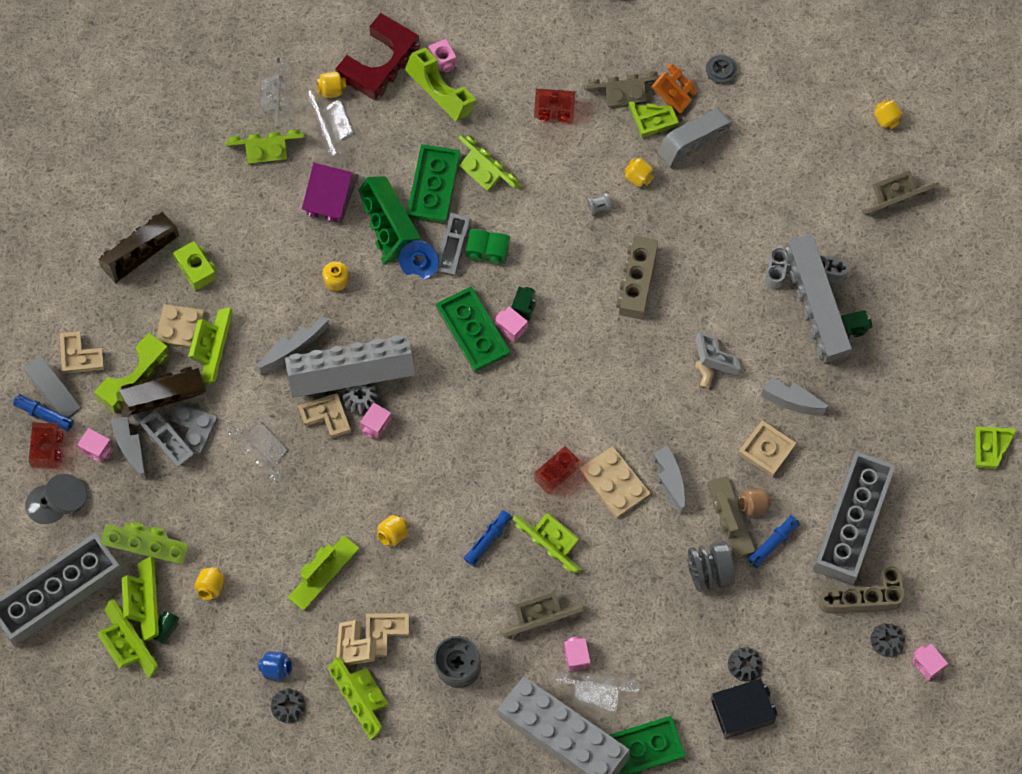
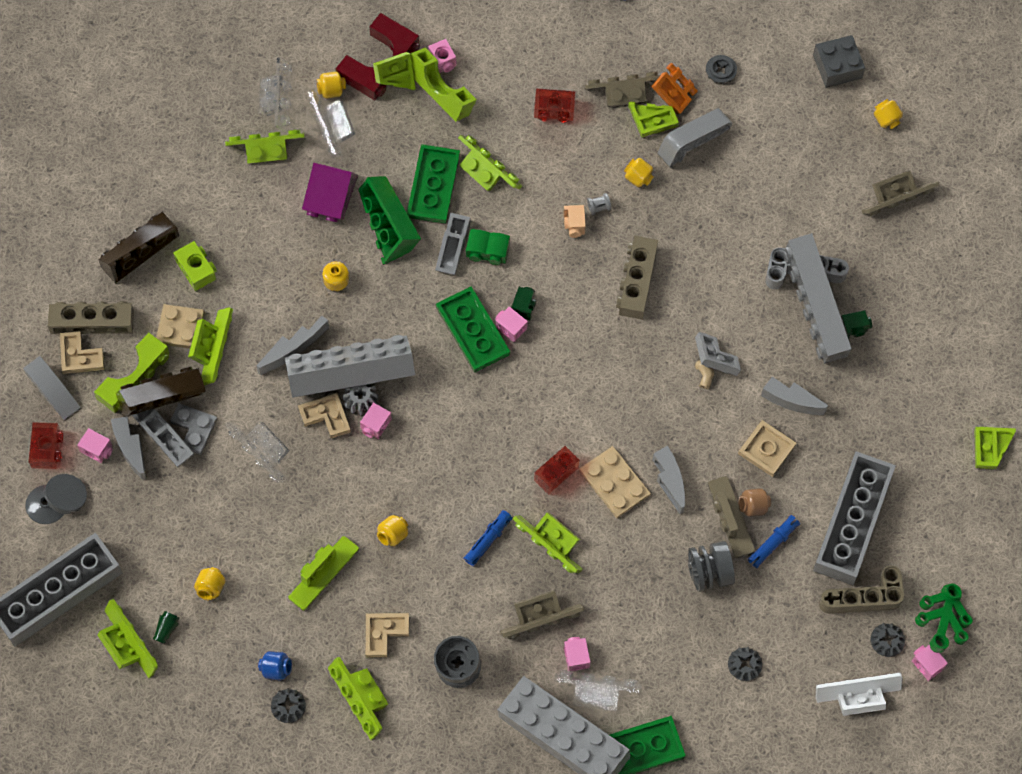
(34, 408): blue pin -> none
(100, 324): none -> dark tan brick
(141, 598): lime bracket -> none
(144, 541): lime bracket -> none
(351, 648): tan plate -> none
(395, 71): none -> lime wing
(412, 265): blue dish -> none
(574, 220): none -> light nougat brick
(743, 708): black brick -> none
(839, 61): none -> dark grey brick
(860, 694): none -> white bracket
(940, 641): none -> green plant

